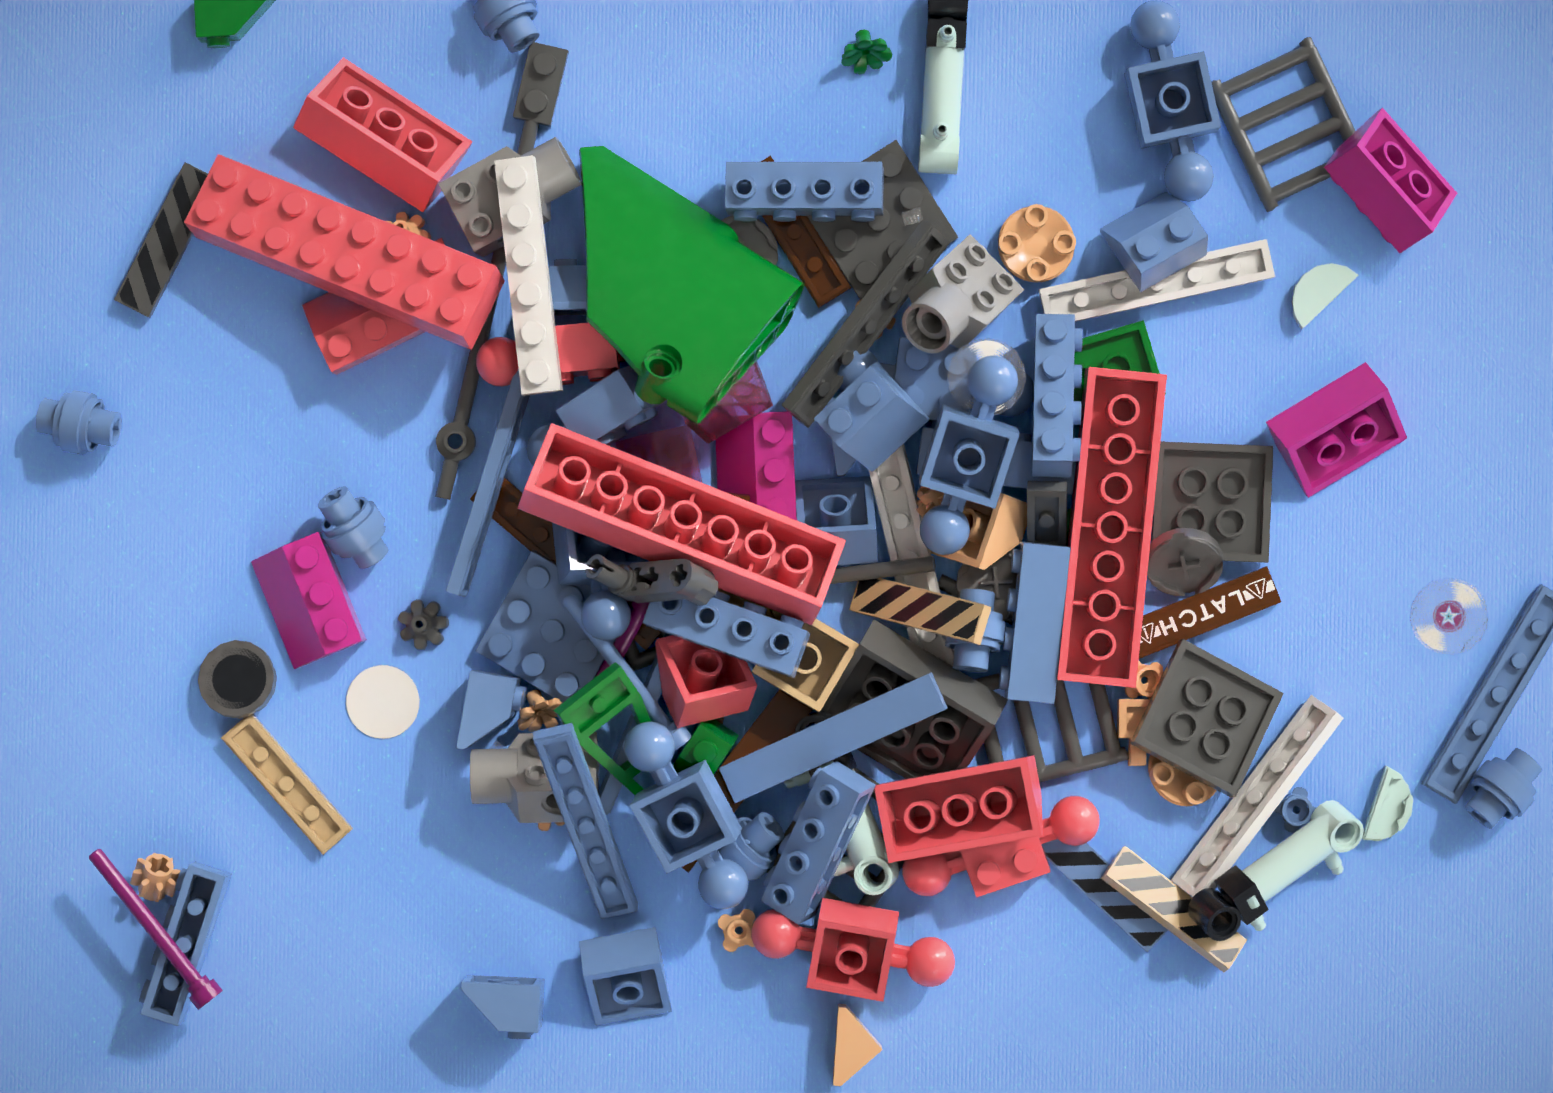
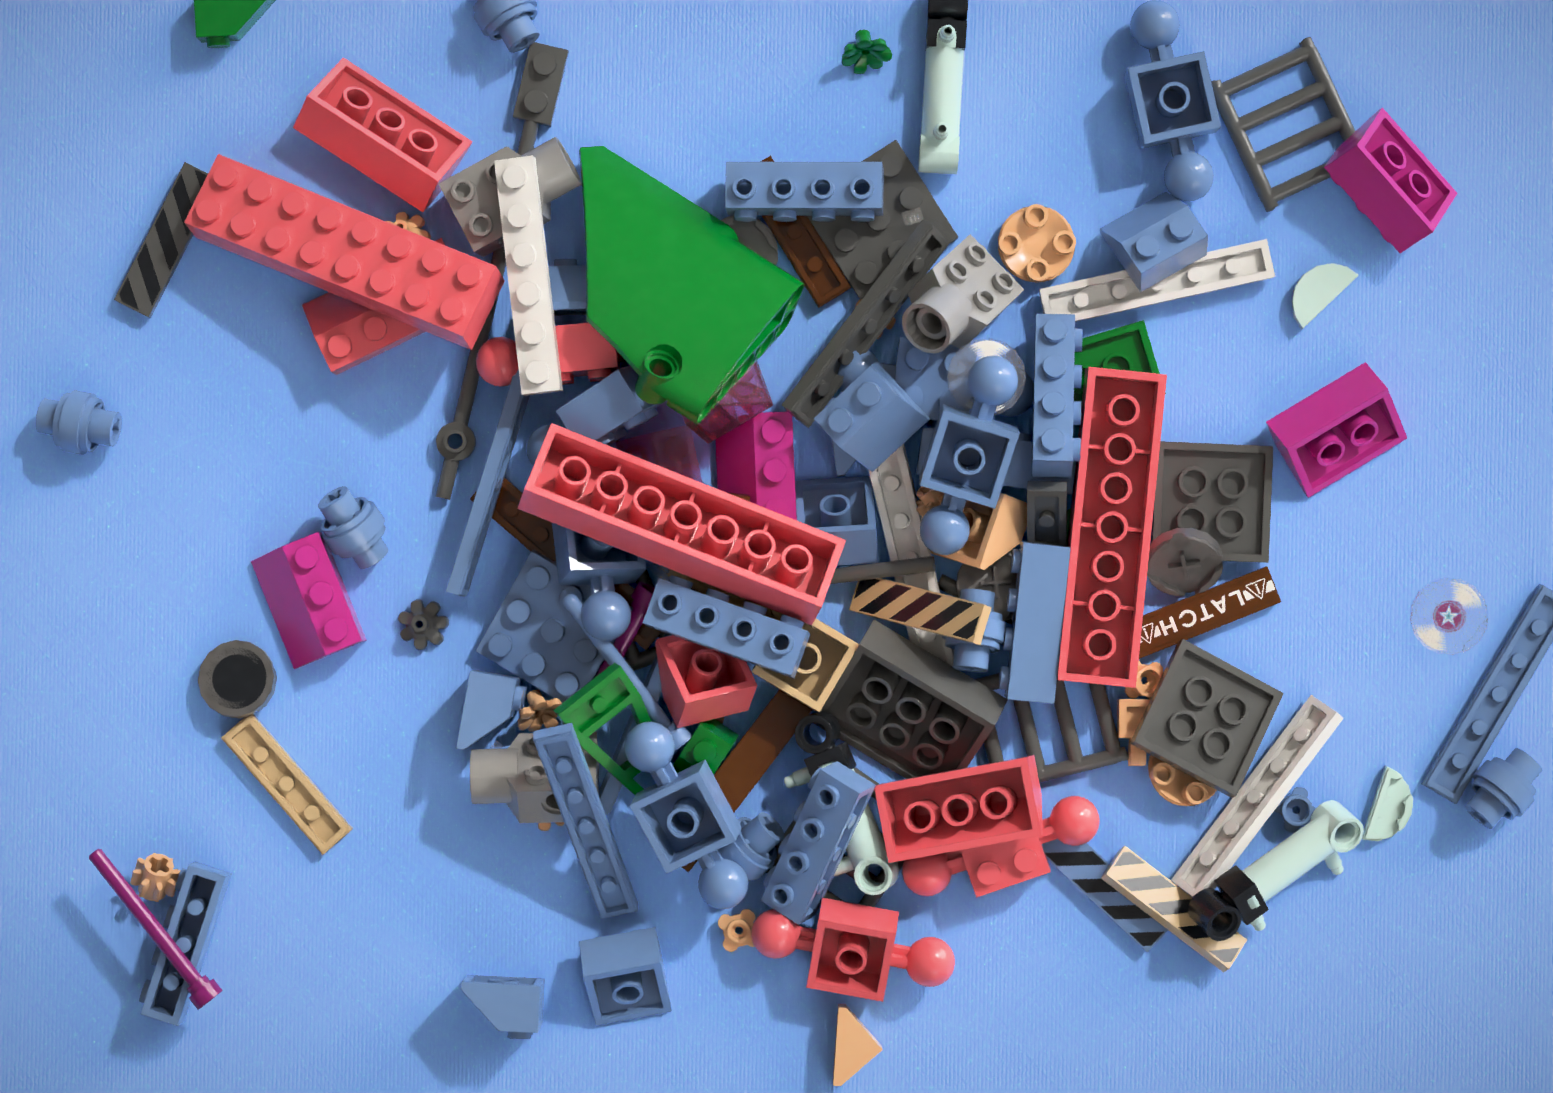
(382, 701): white sticker -> none
(670, 580): dark grey beam -> none
(833, 737): medium blue tile -> none

